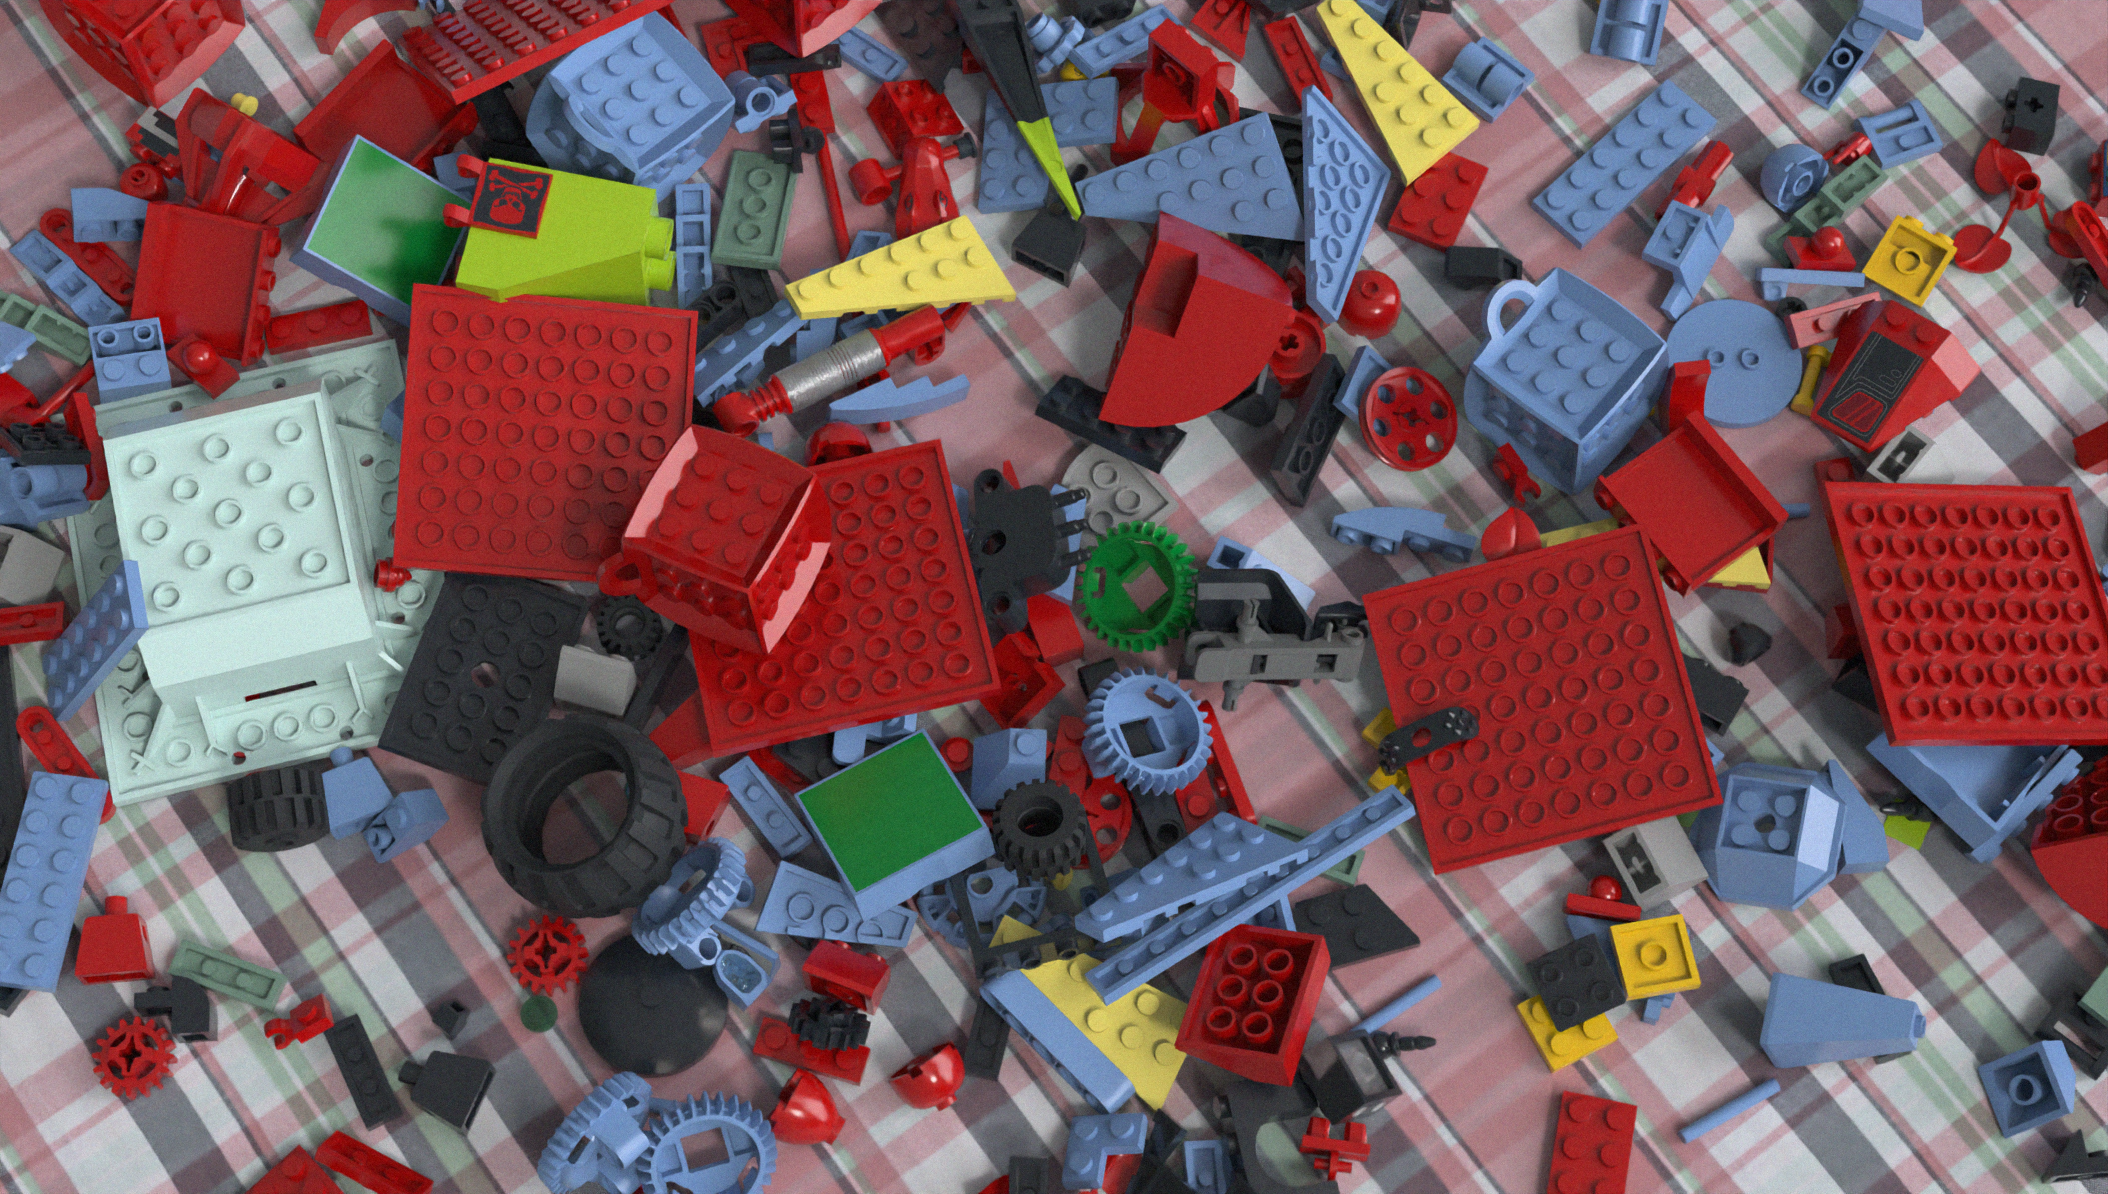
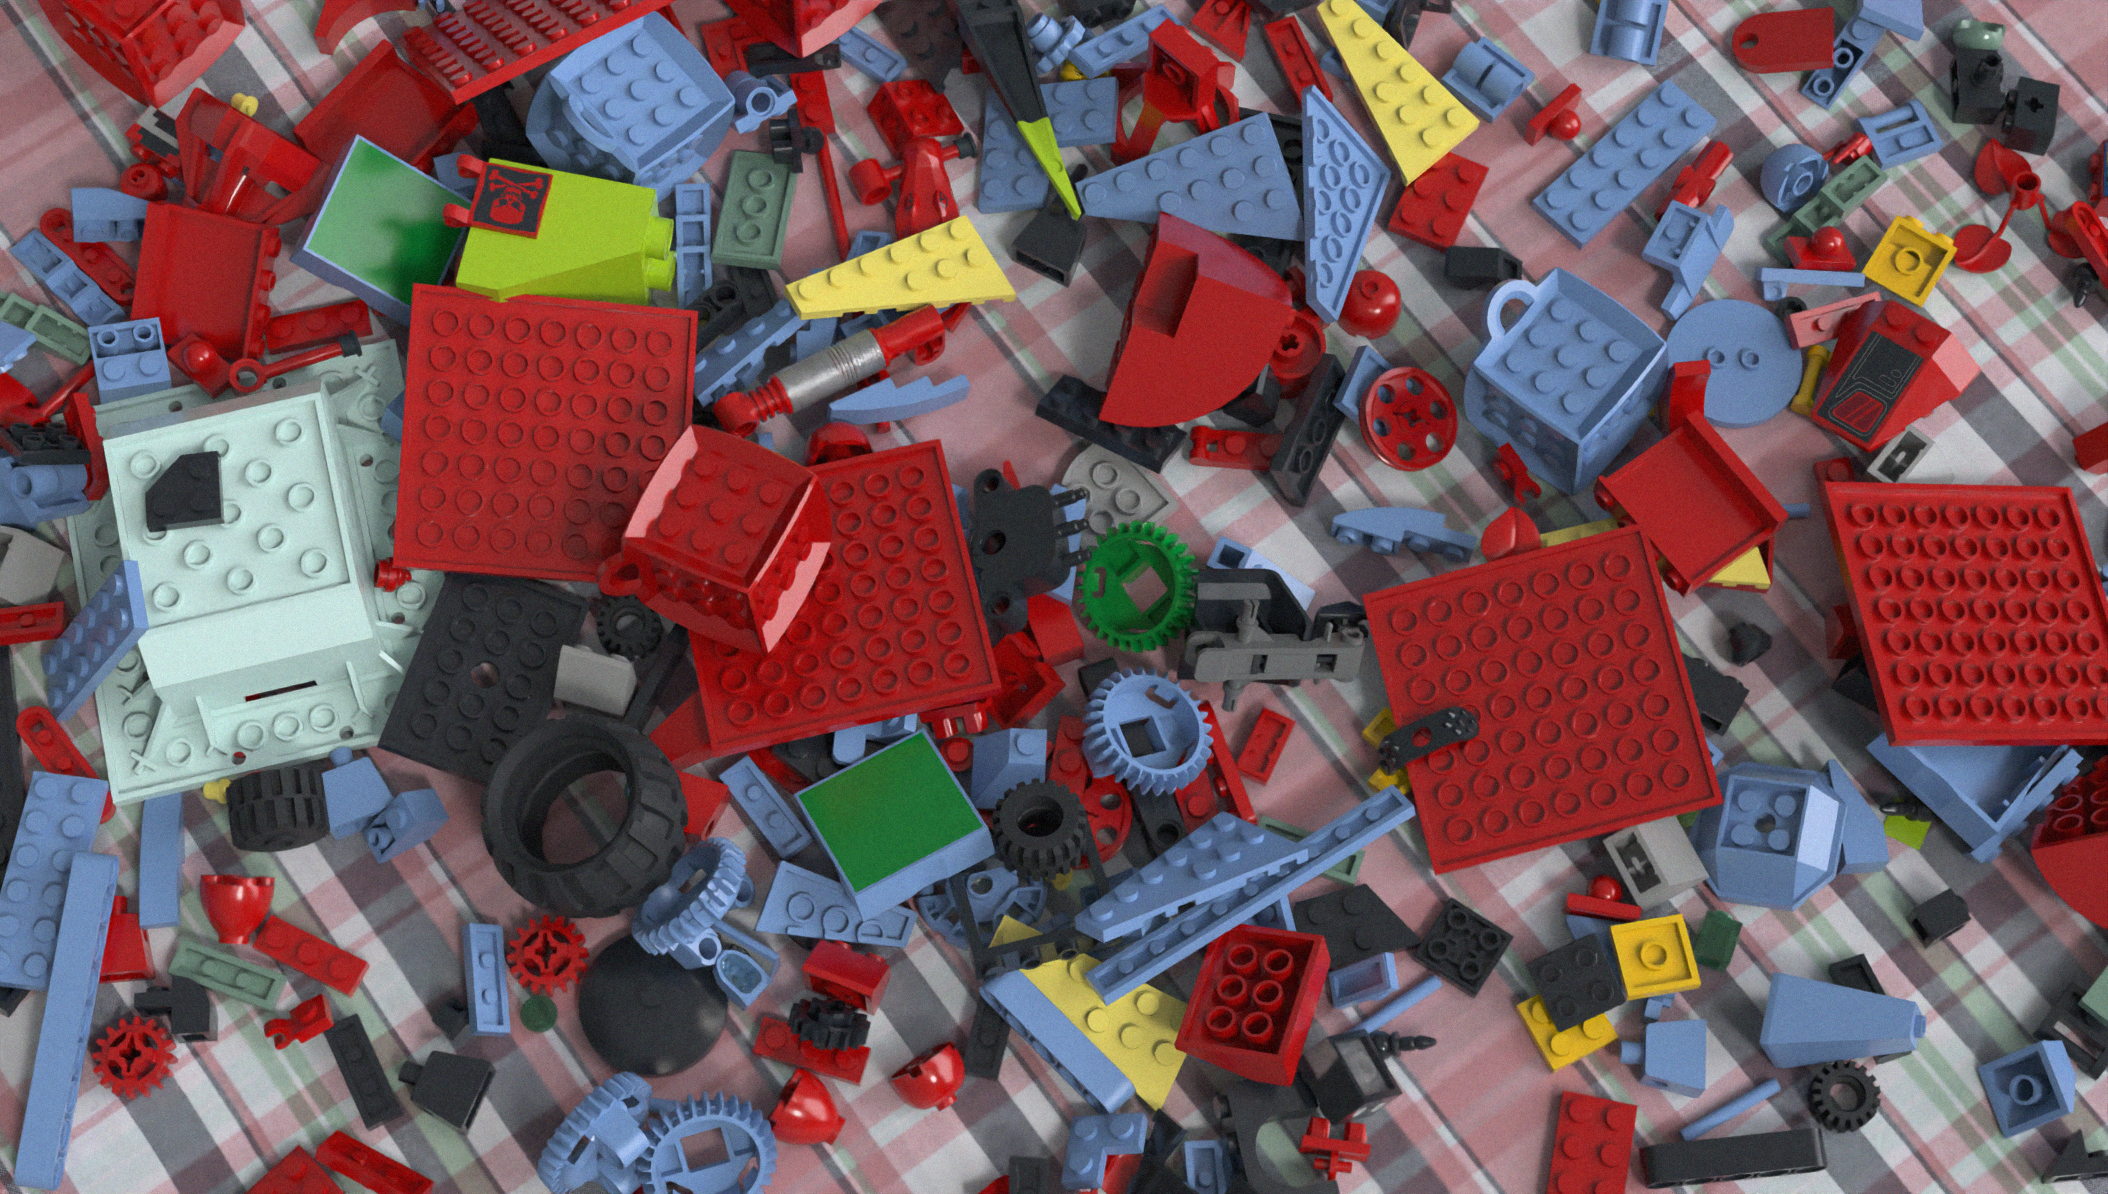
(66, 1021): none -> medium blue beam
(161, 861): none -> medium blue slope
(187, 494): none -> black plate
(216, 790): none -> light yellow piece
(235, 904): none -> red piece
(311, 956): none -> red plate
(345, 346): none -> red piece
(486, 980): none -> medium blue plate
(972, 714): none -> red hips
(1234, 448): none -> red plate
(1264, 746): none -> red plate
(1364, 981): none -> medium blue tile
(1462, 948): none -> black tile
(1556, 118): none -> red tile
(1670, 1056): none -> medium blue torso
(1716, 940): none -> clear green brick
(1733, 1158): none -> black beam
(1786, 41): none -> red tile
(1857, 1079): none -> black tyre
(1939, 918): none -> black brick
(1976, 86): none -> black brick
(1978, 35): none -> sand green hair

